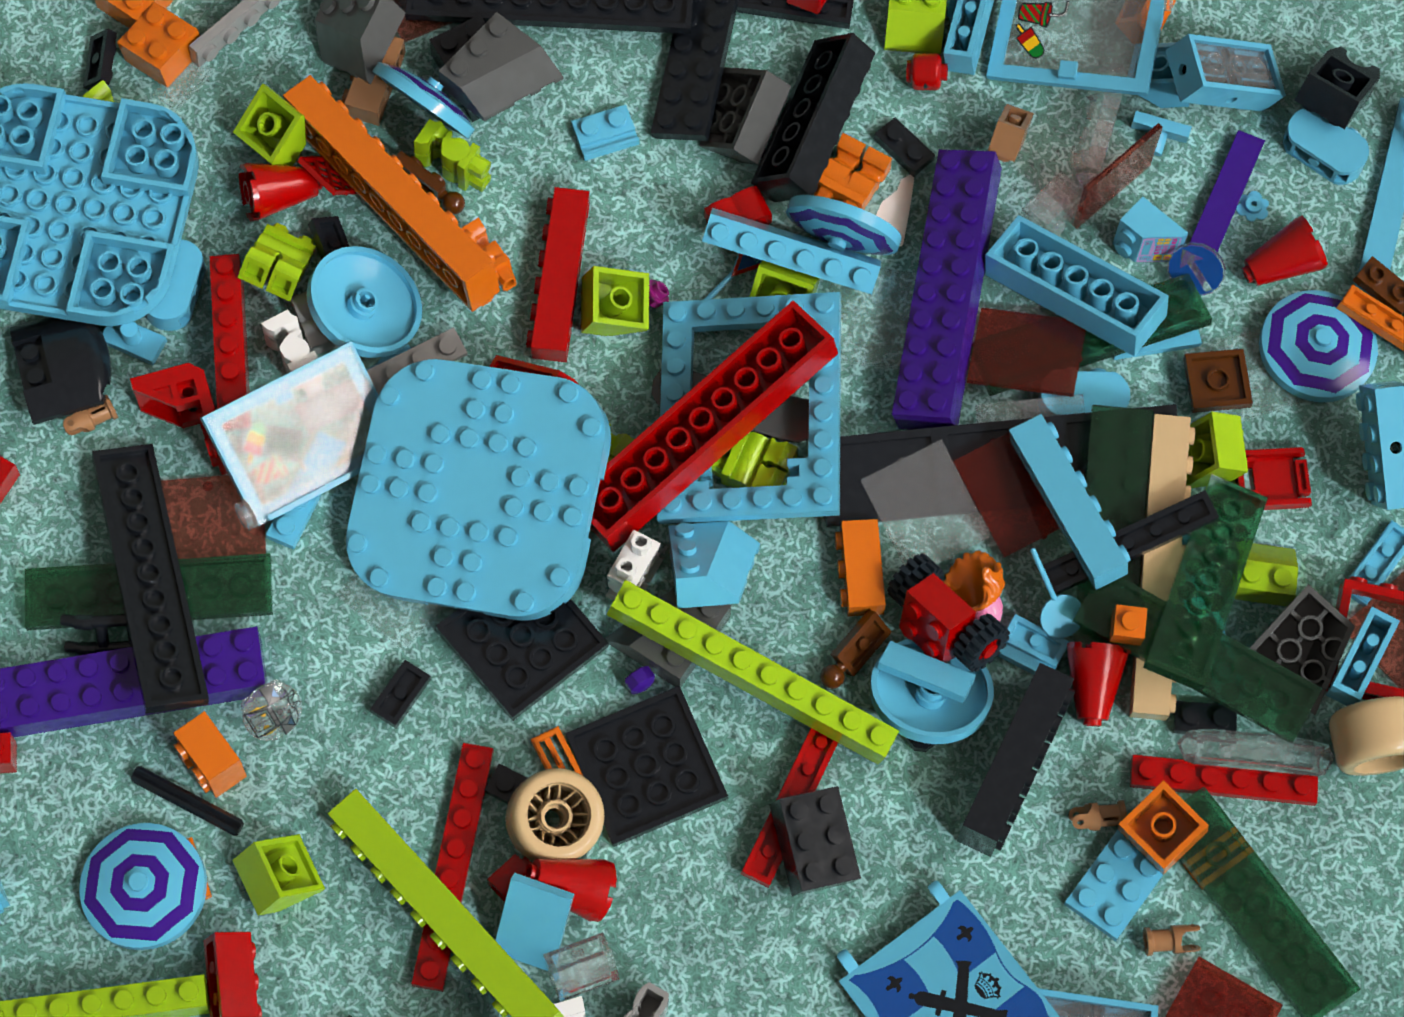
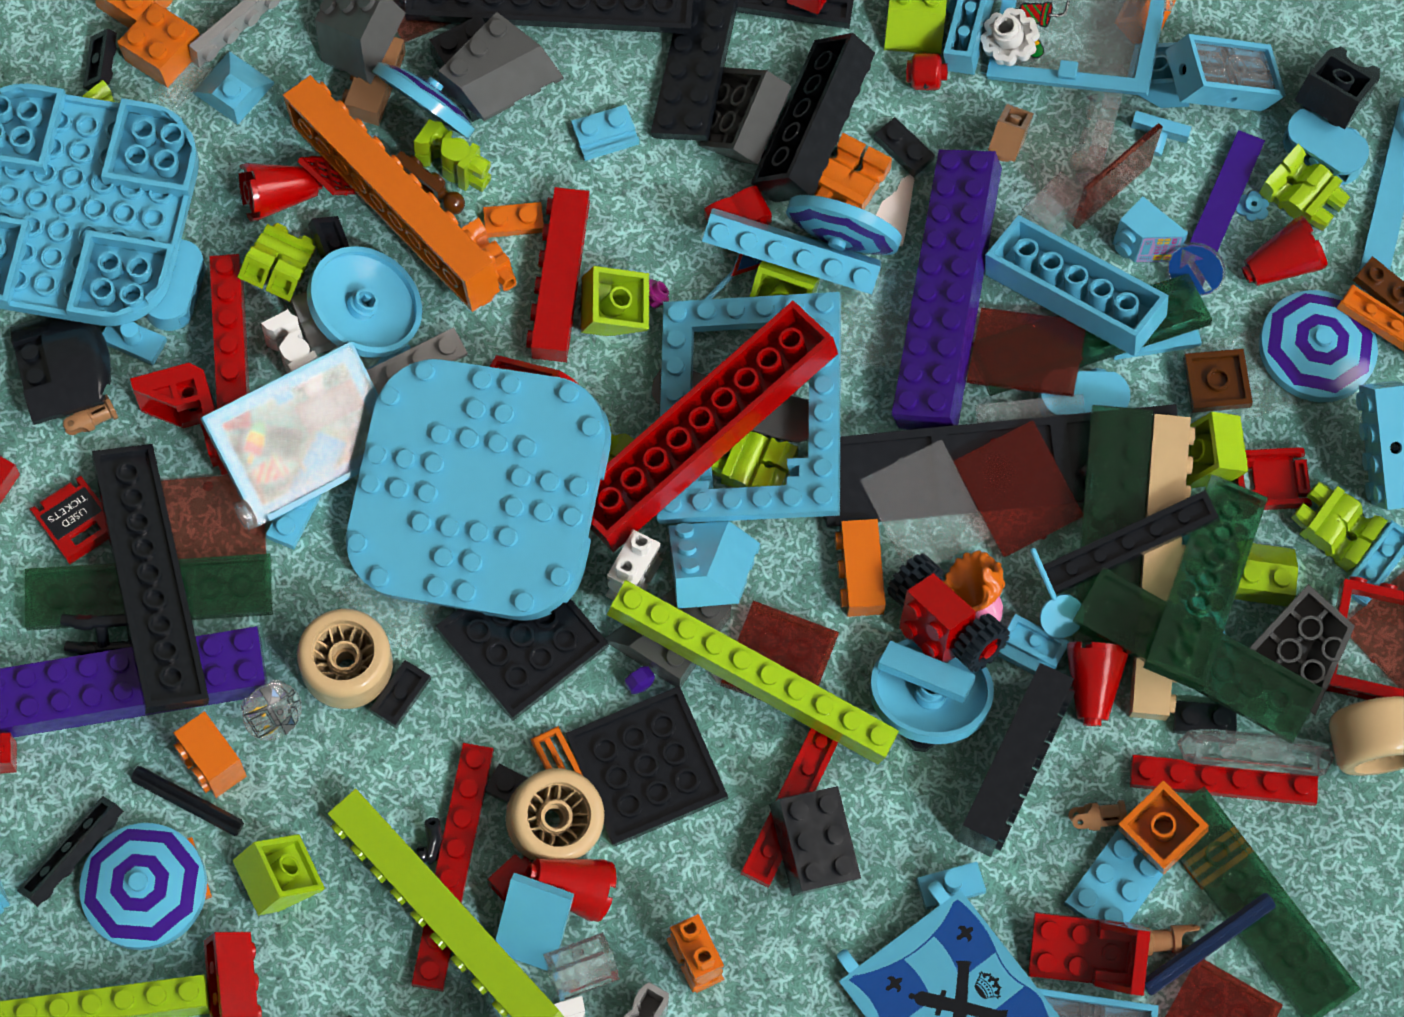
(69, 514): none -> container
(70, 850): none -> black plate
(233, 87): none -> medium azure slope
(273, 128): lime slope -> none
(339, 637): none -> tan wheel
(434, 840): none -> black arm
(513, 219): none -> orange plate
(697, 952): none -> orange hips
(788, 642): none -> clear red plate
(855, 649): reddish brown plate -> none
(963, 878): none -> medium azure tile
(1010, 36): none -> white plant
(1069, 501): medium azure brick -> none
(1090, 951): none -> red bracket
(1128, 625): orange brick -> none
(1209, 943): none -> dark blue axle
(1310, 191): none -> lime hips
(1333, 519): none -> lime hips
(1362, 657): medium azure brick -> none

